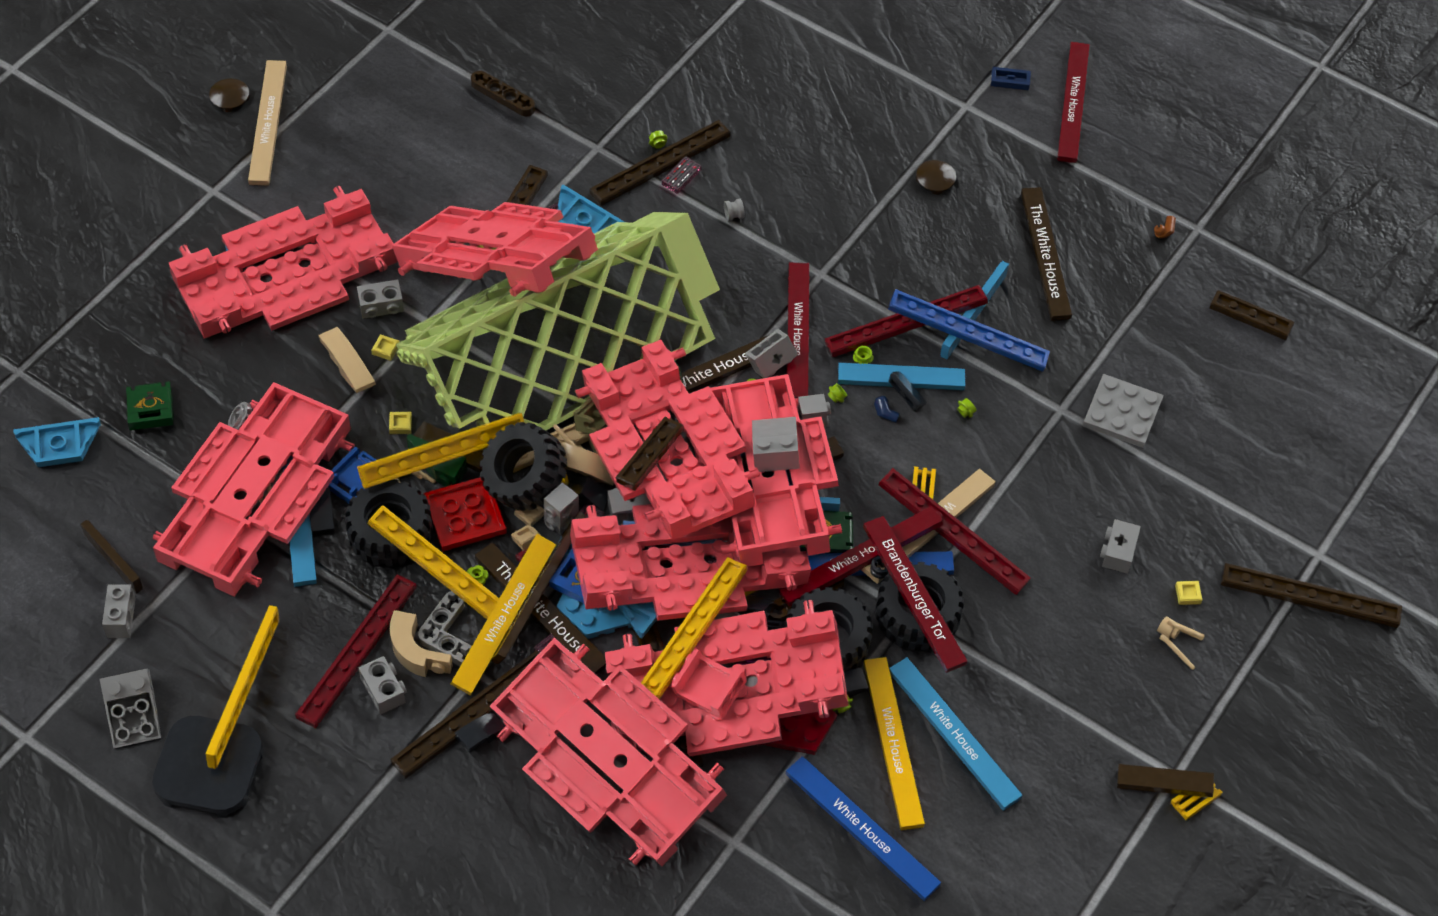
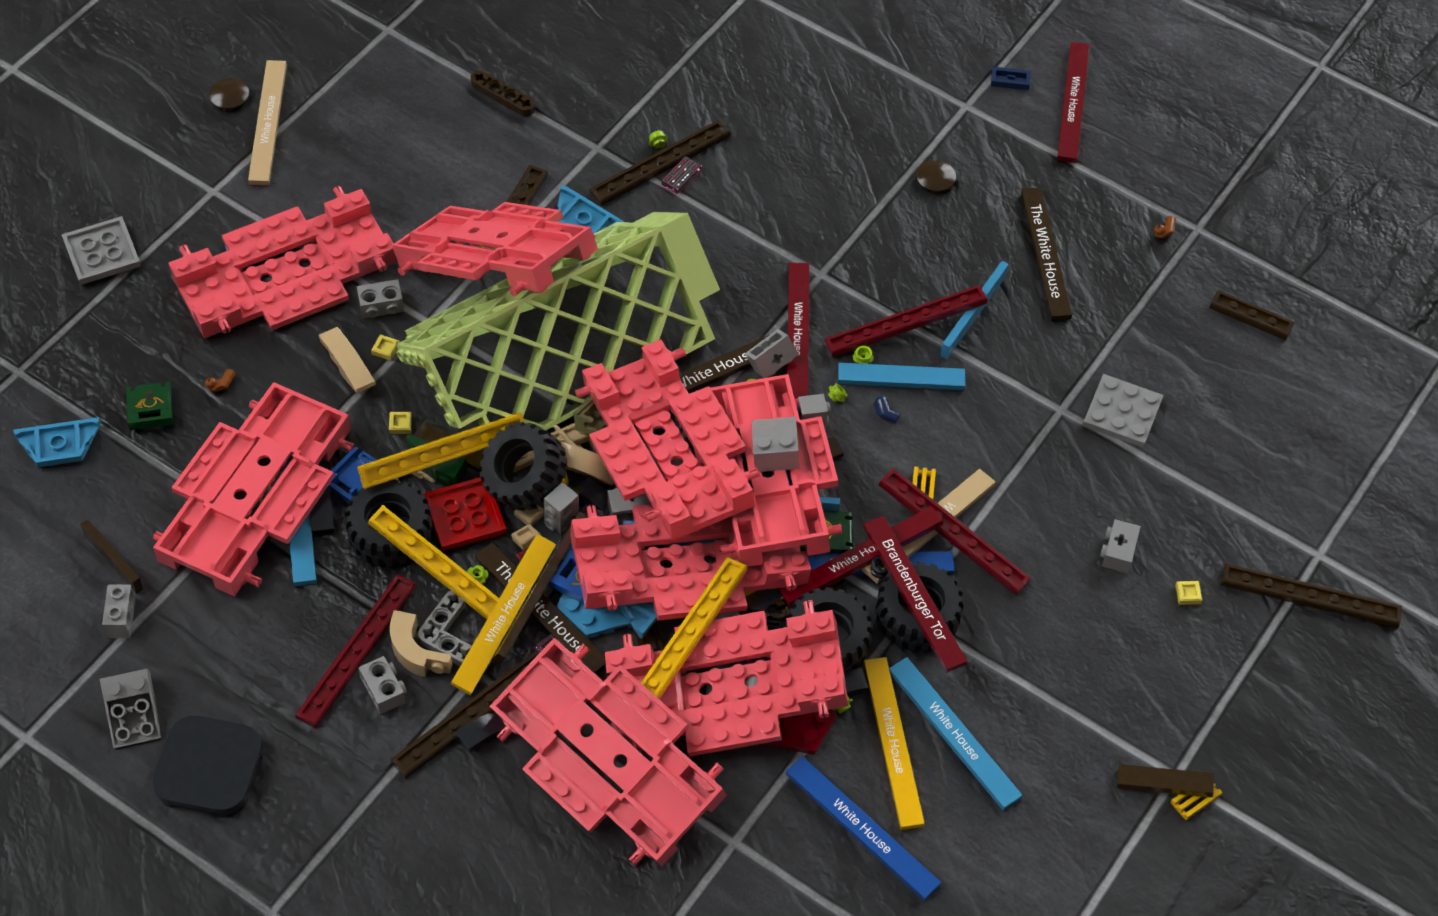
(101, 250): none -> light grey plate
(218, 385): none -> dark orange arm
(239, 415): light grey gear -> none
(242, 687): yellow tile -> none
(649, 453): dark brown tile -> none
(708, 684): coral panel -> none
(734, 209): light grey wheel -> none
(906, 391): black slope -> none
(966, 408): lime plate -> none
(969, 330): blue tile -> none
(1171, 629): tan plant -> none

